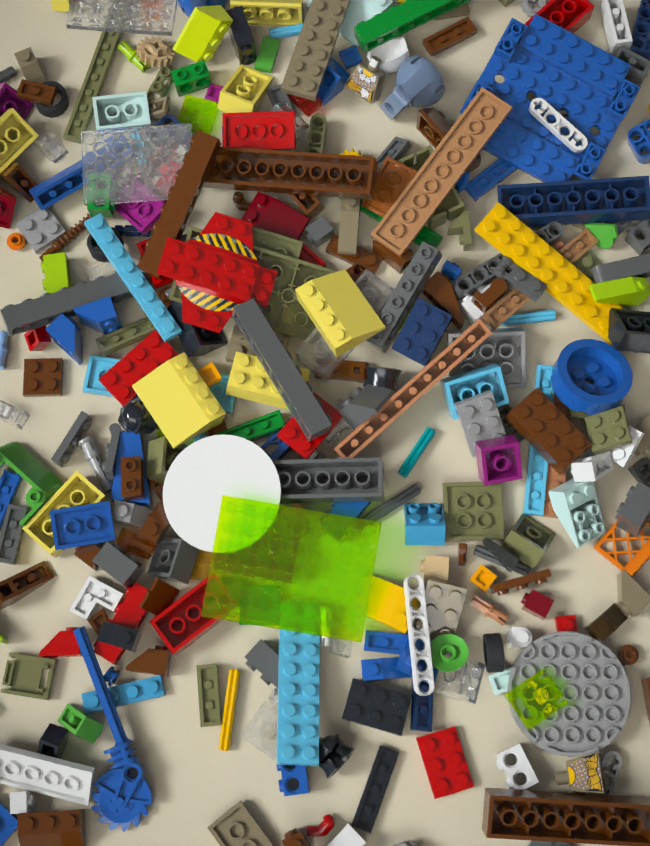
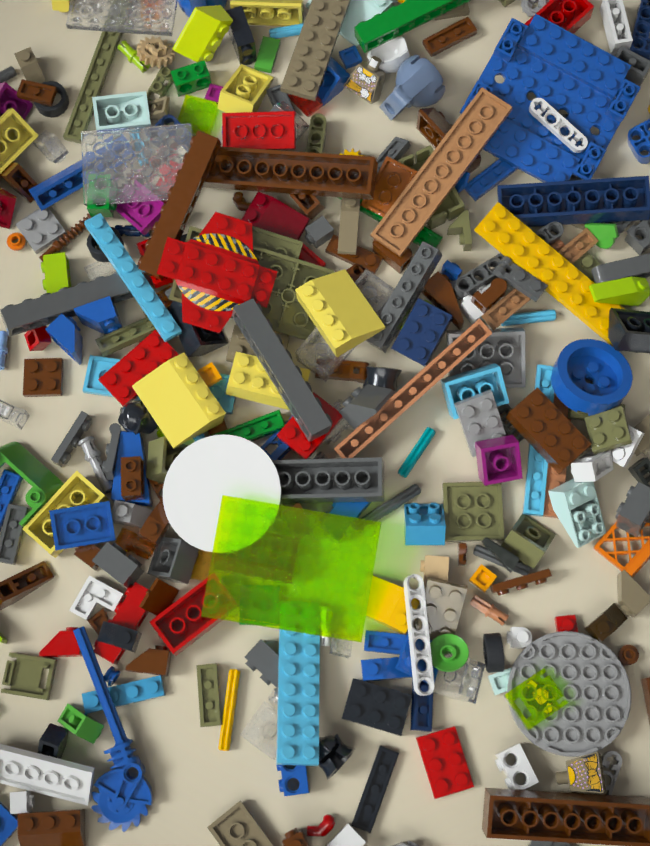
(536, 604): dark red brick -> none

